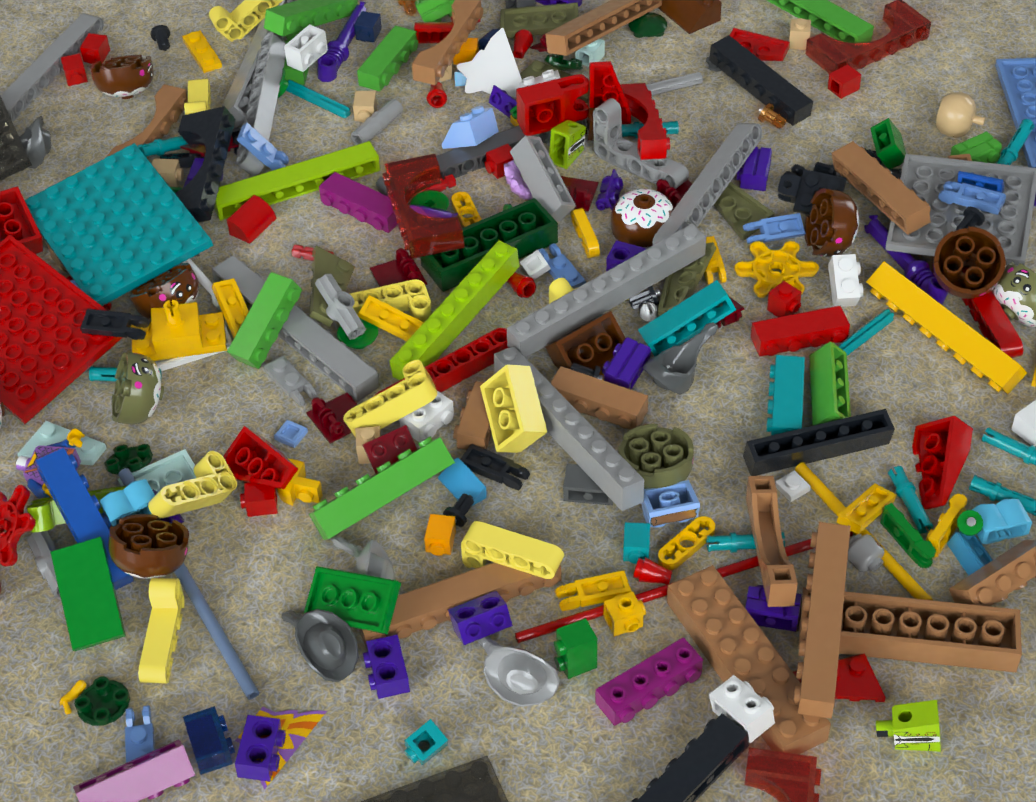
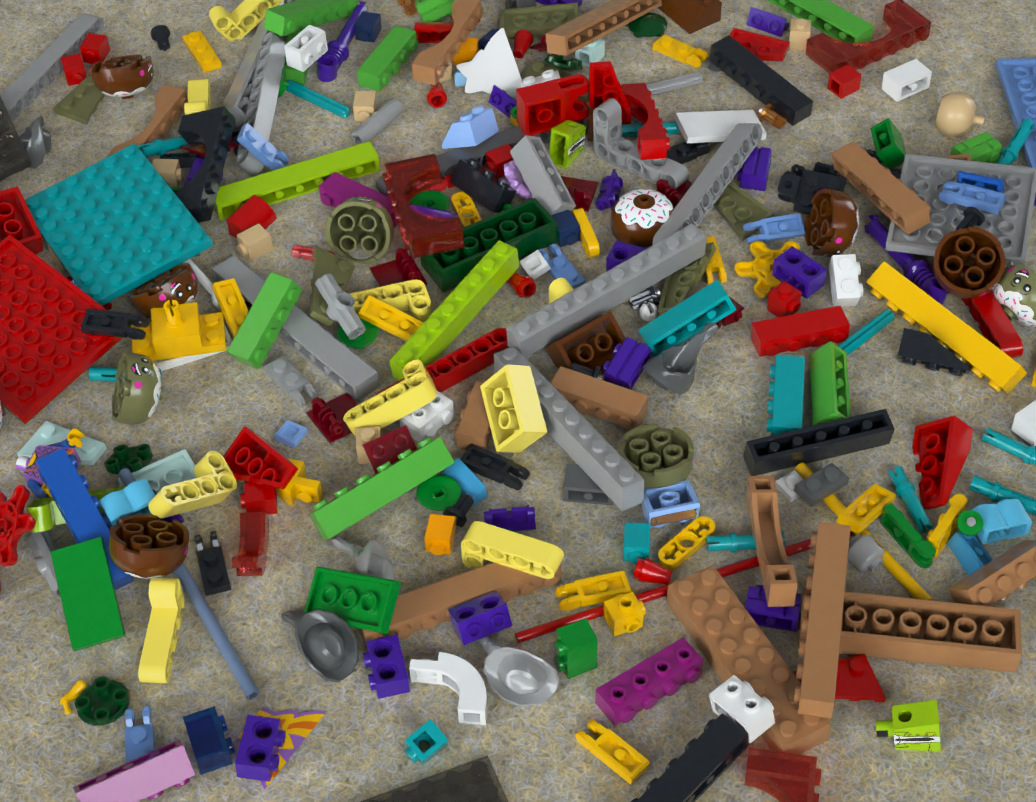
(80, 102): none -> olive wing
(212, 566): none -> black hinge
(253, 544): none -> clear red arch
(254, 242): none -> tan brick
(359, 222): none -> olive cylinder
(438, 493): none -> green piece
(460, 677): none -> white arch
(482, 185): none -> black brick
(514, 520): none -> dark purple hinge
(567, 228): none -> dark blue brick
(614, 752): none -> yellow hinge
(680, 51): none -> yellow hinge
(684, 151): none -> black hinge
(713, 125): none -> white tile
(767, 22): none -> dark purple hinge
(799, 271): none -> dark purple brick
(821, 484): none -> dark grey plate
(906, 80): none -> white brick
(924, 349): none -> black slope

